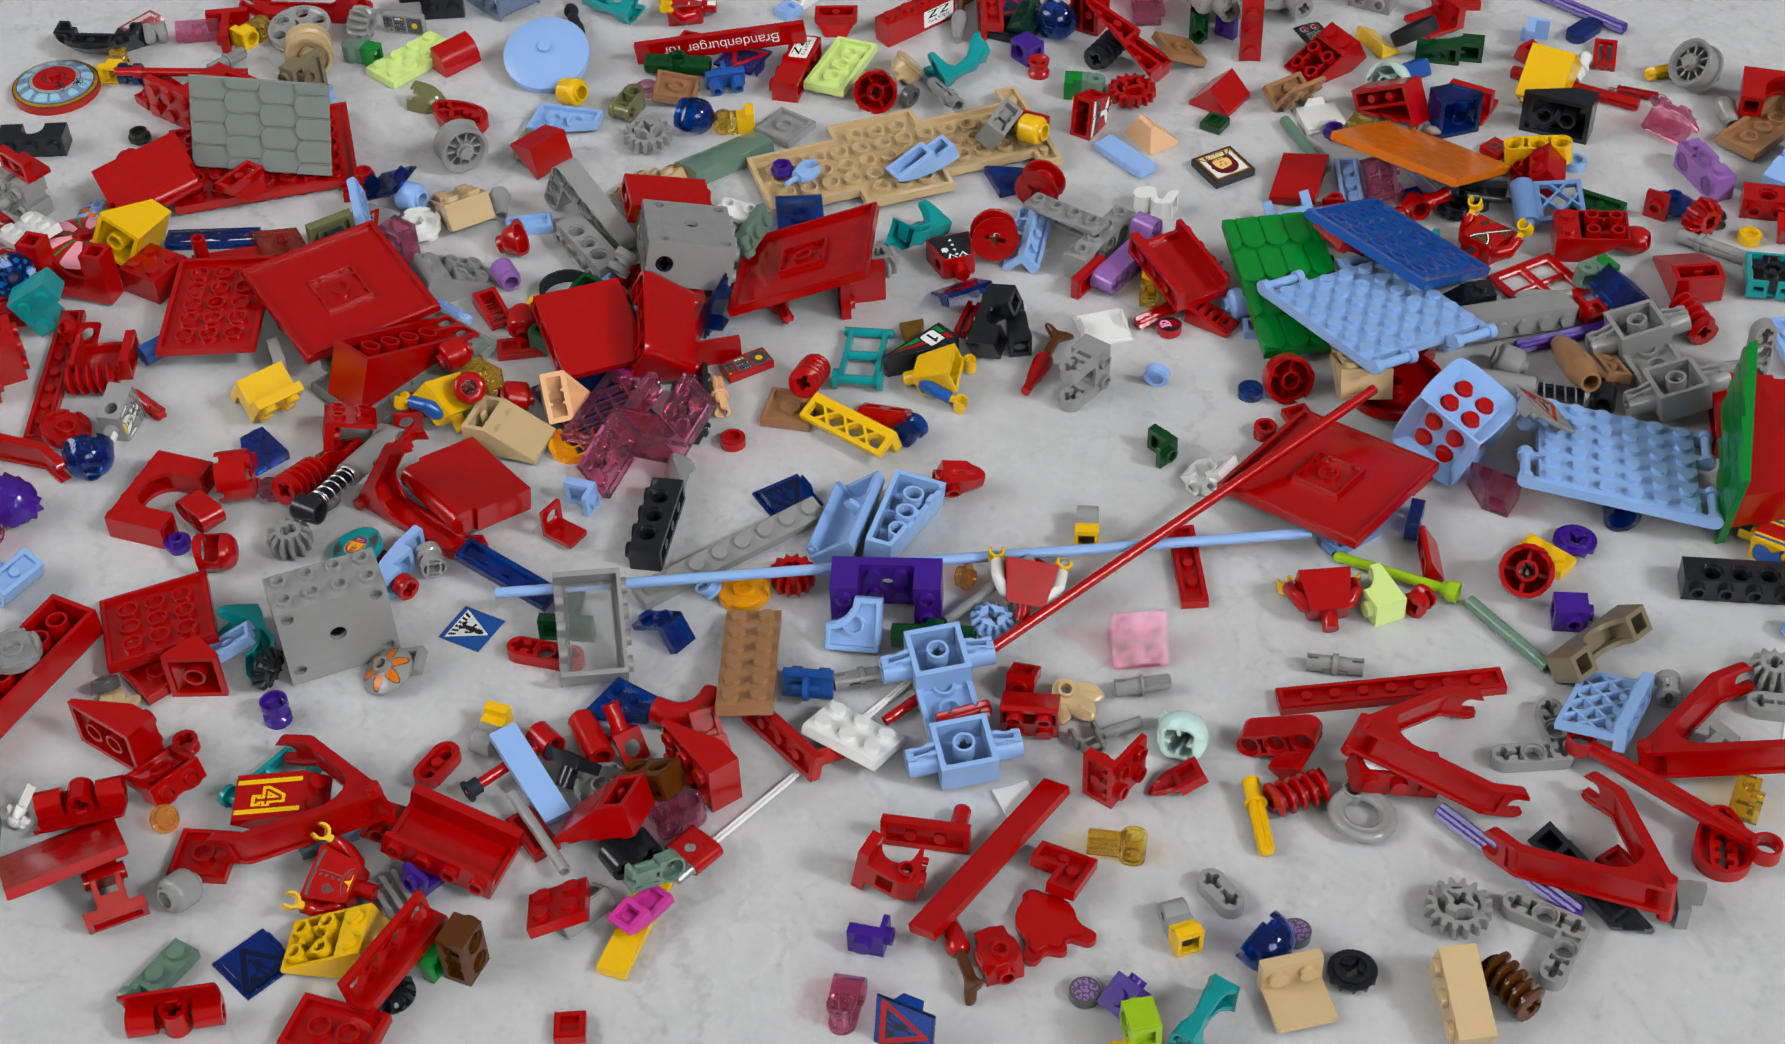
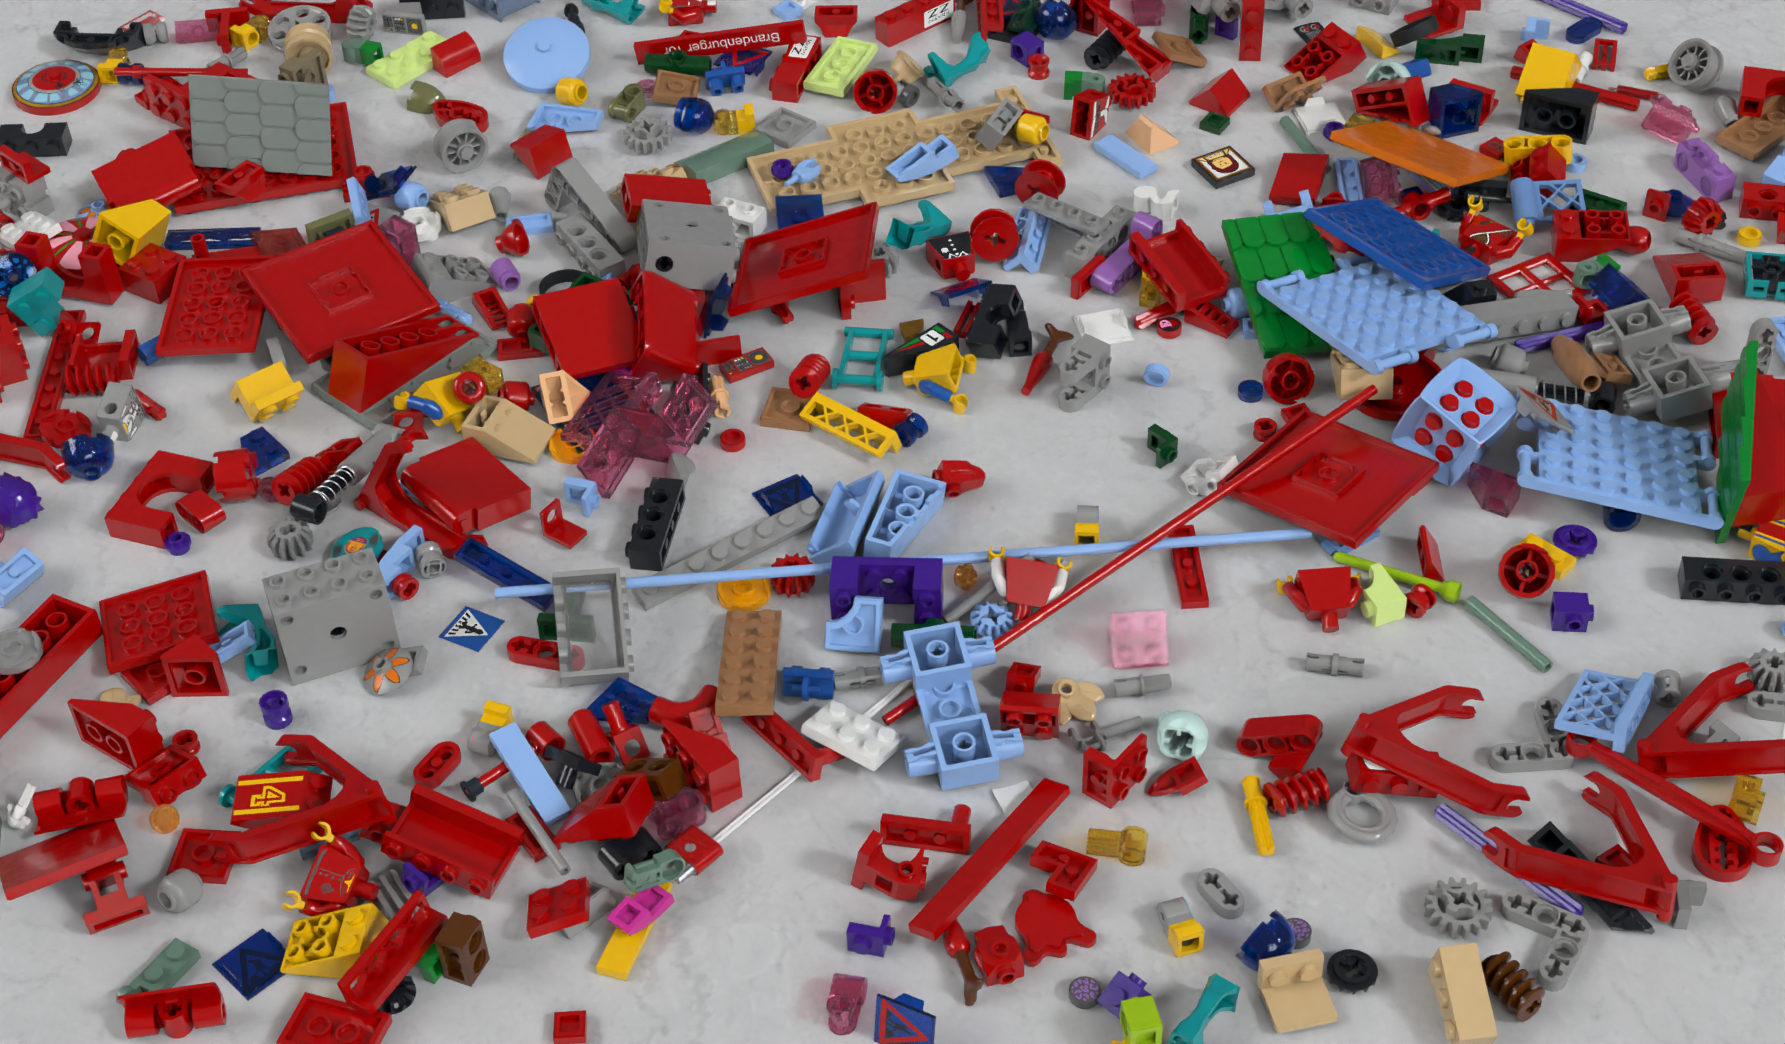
(105, 684): dark grey tile -> none
(139, 135): pearl dark grey plate -> none
(220, 551): red helmet -> none
(267, 668): black gear -> none
(339, 416): red bracket -> none
(454, 353): red head -> none
(622, 262): light grey wheel -> none
(670, 625): clear blue bracket -> none
(708, 590): light blue bush -> none
(753, 230): sand green plate -> none
(966, 710): red axle -> none
(1382, 690): red tile -> none
(1414, 519): clear blue beam -> none
(1577, 657): dark tan arch -> none

